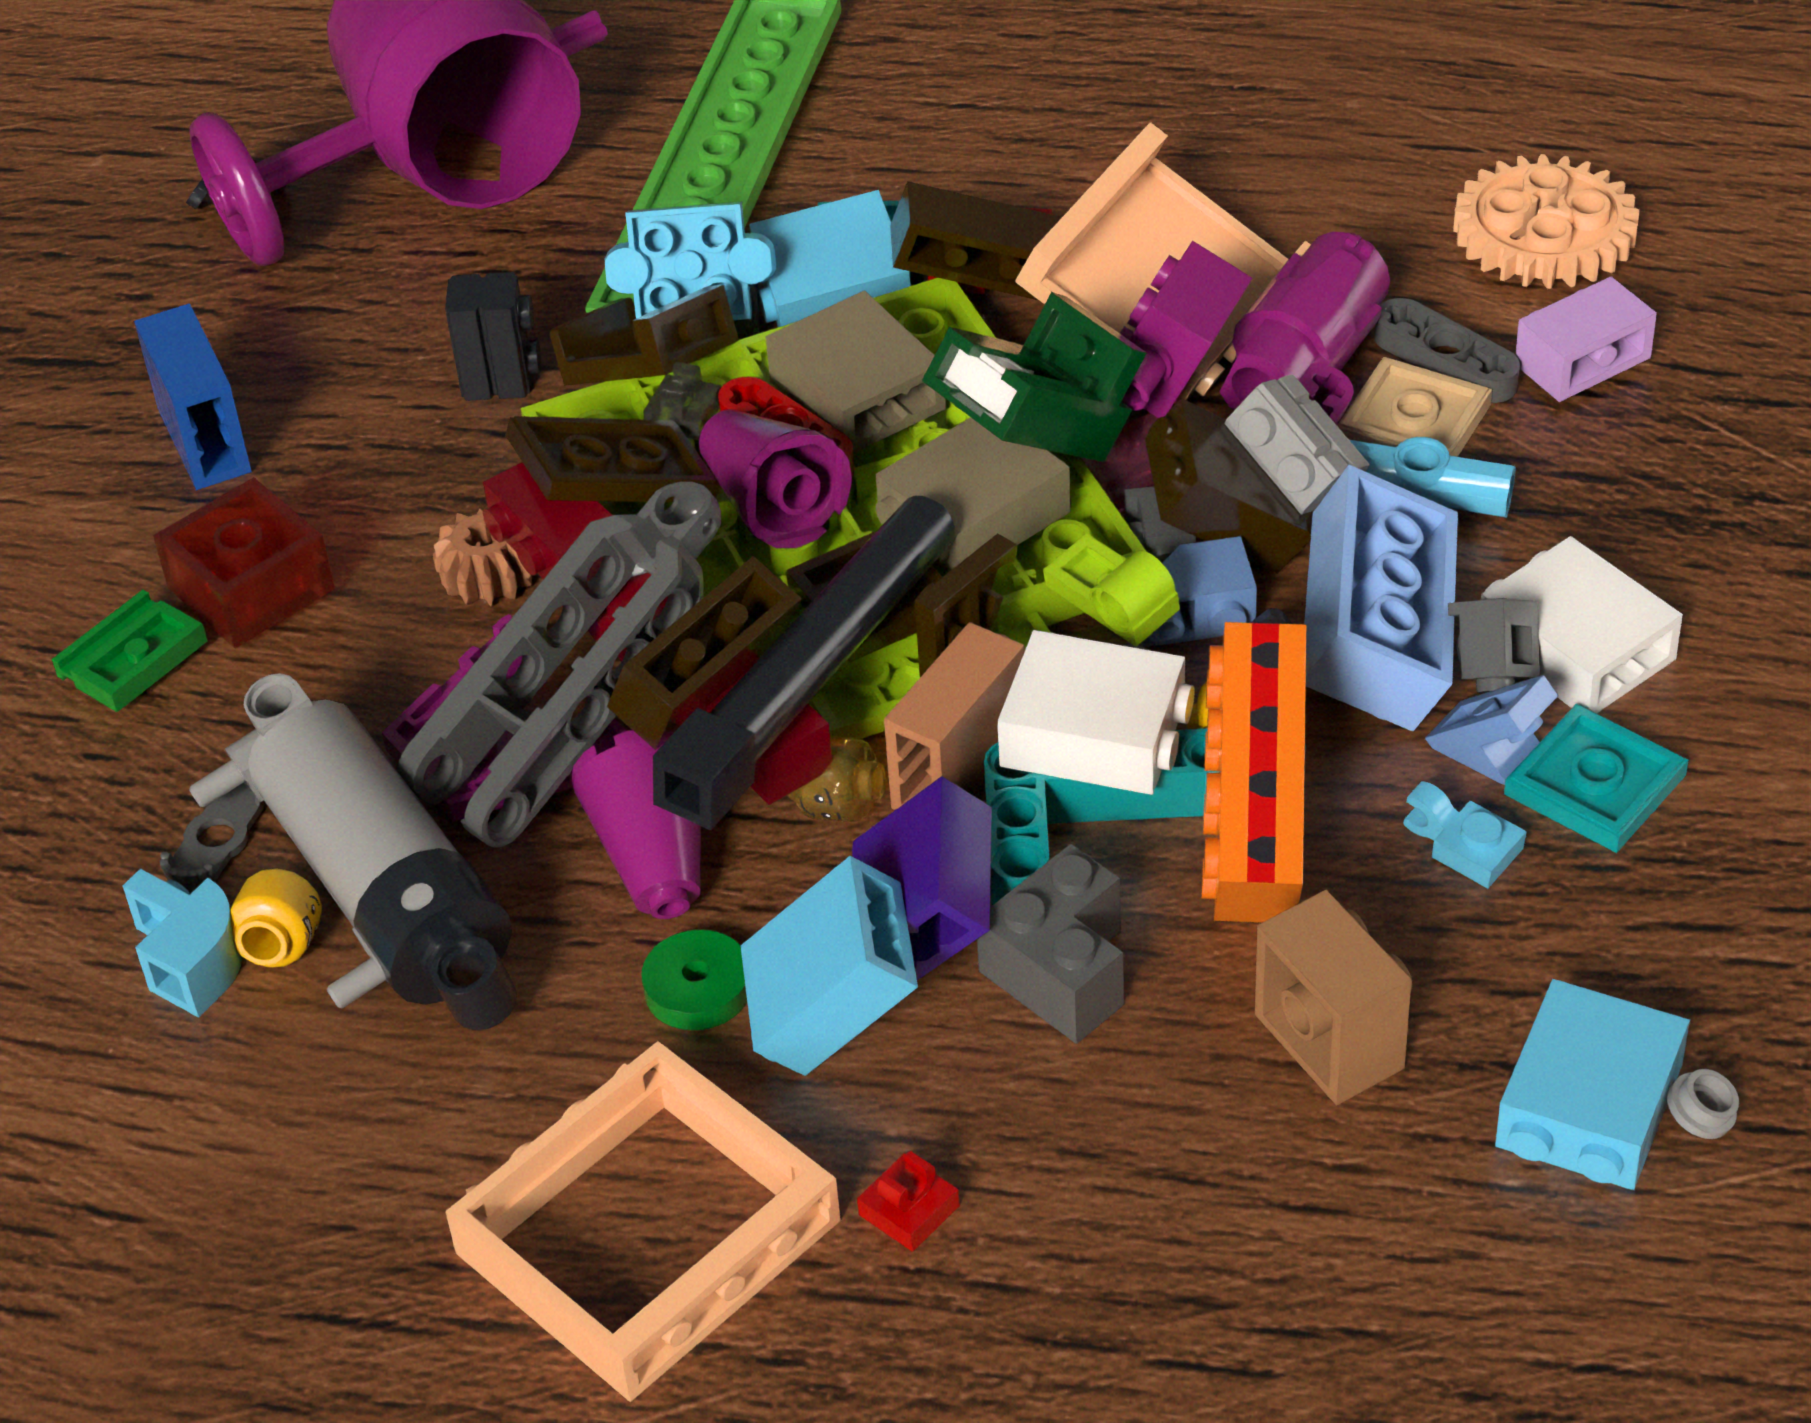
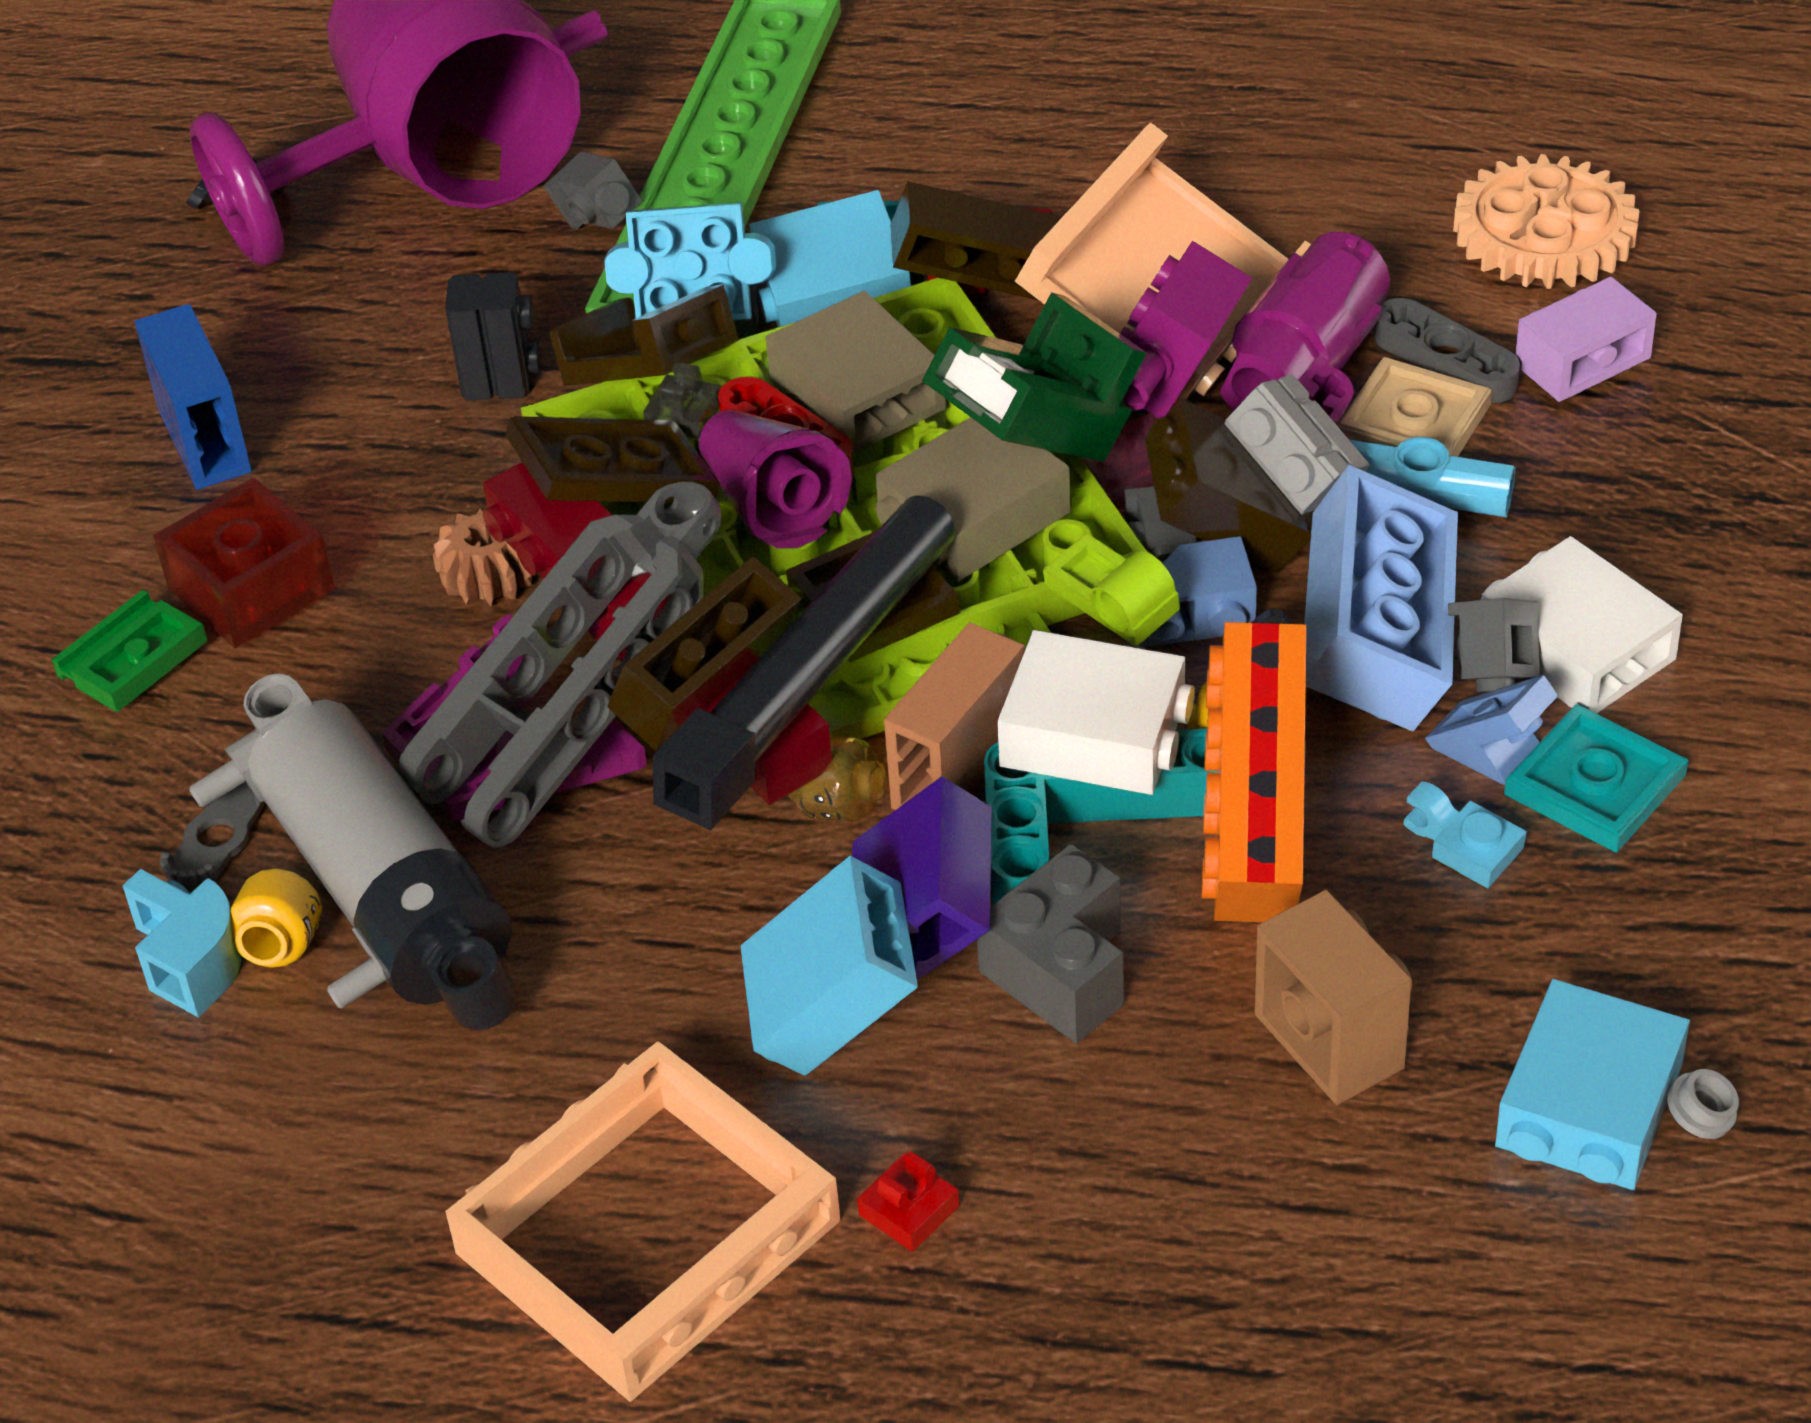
(592, 191): none -> dark grey brick
(648, 845): magenta cone -> none
(695, 1003): green piece -> none
(960, 598): dark brown wing -> none

